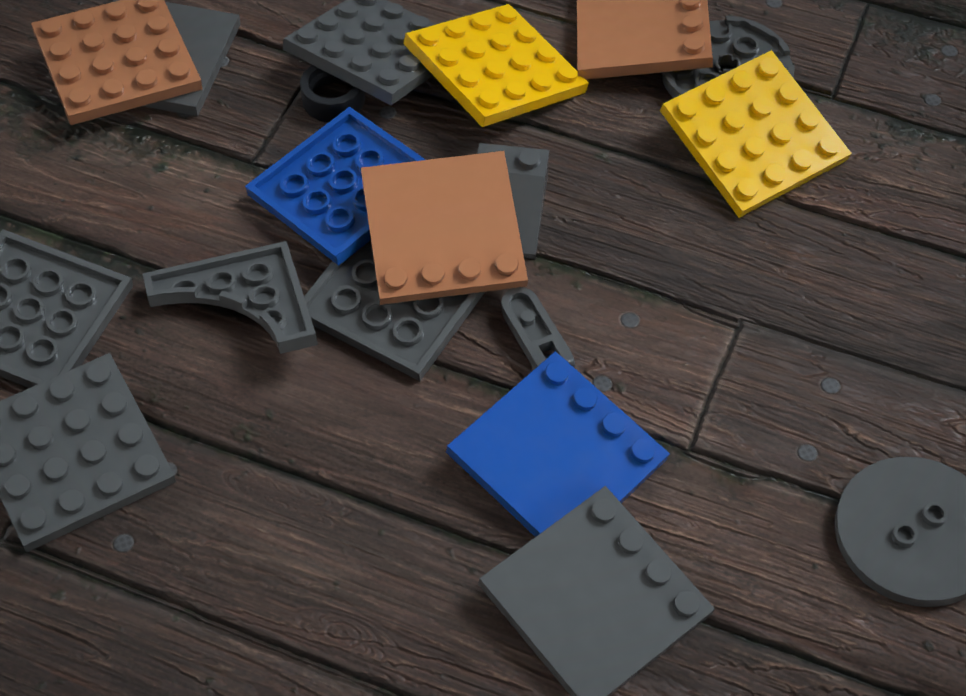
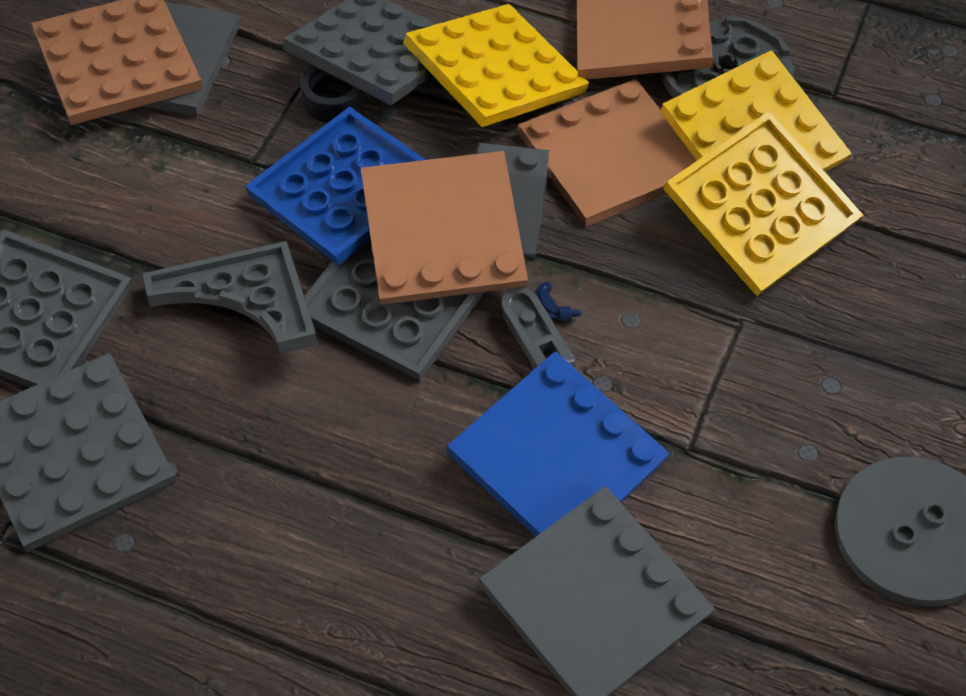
(554, 311): none -> dark blue piece
(608, 151): none -> nougat plate
(762, 202): none -> yellow plate

